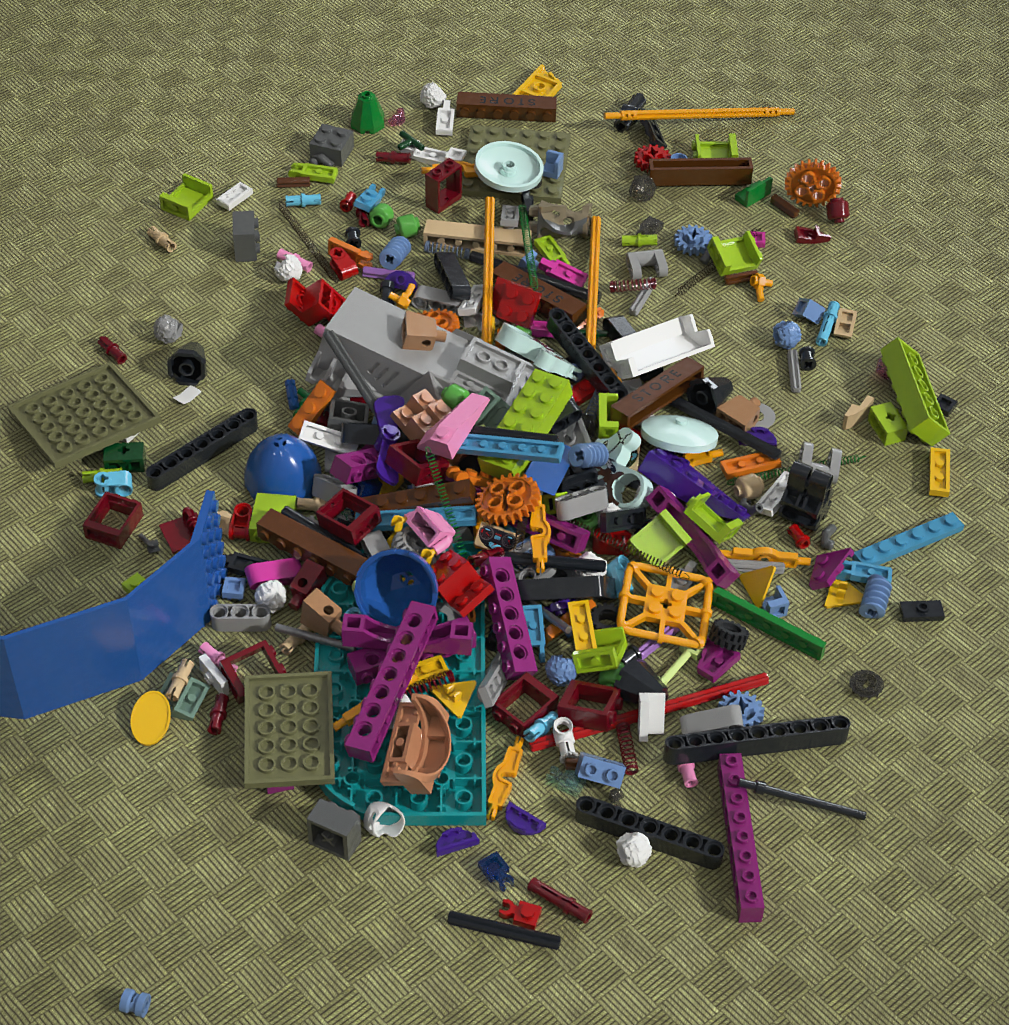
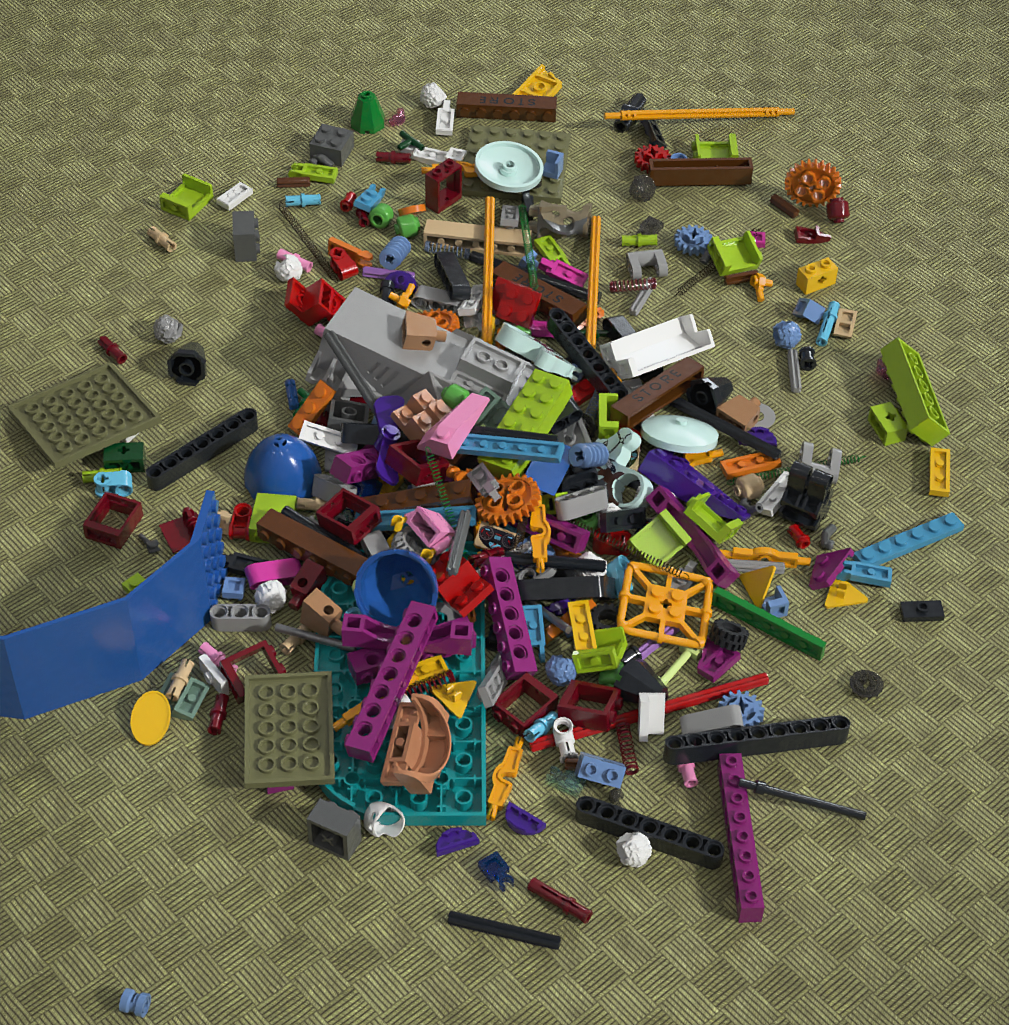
(187, 395): white sticker -> none
(352, 235): black bush -> none
(415, 209): none -> orange piece
(458, 542): none -> dark grey axle
(484, 482): none -> light grey hinge
(523, 915): red plate -> none
(754, 192): green panel -> none
(816, 276): none -> yellow brick
(857, 413): tan slope -> none
(875, 597): medium blue piece -> none
(946, 404): black plate -> none

